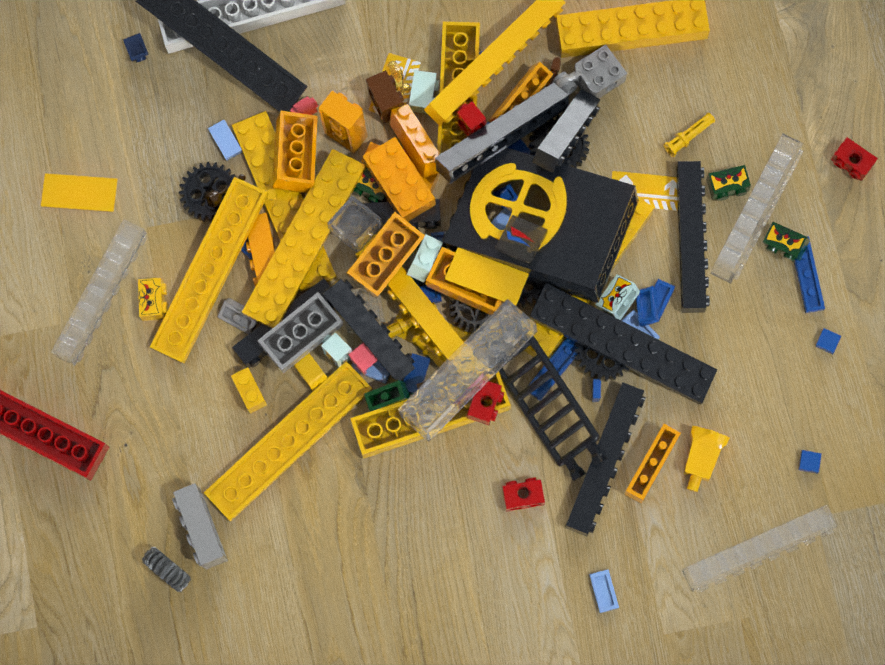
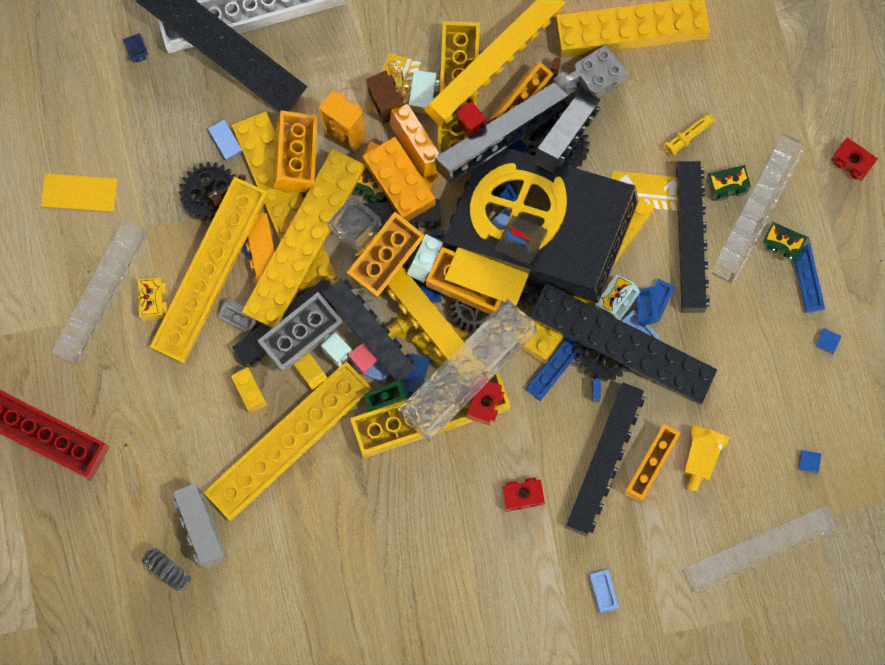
(305, 106): coral brick -> none
(590, 443): black bar -> none

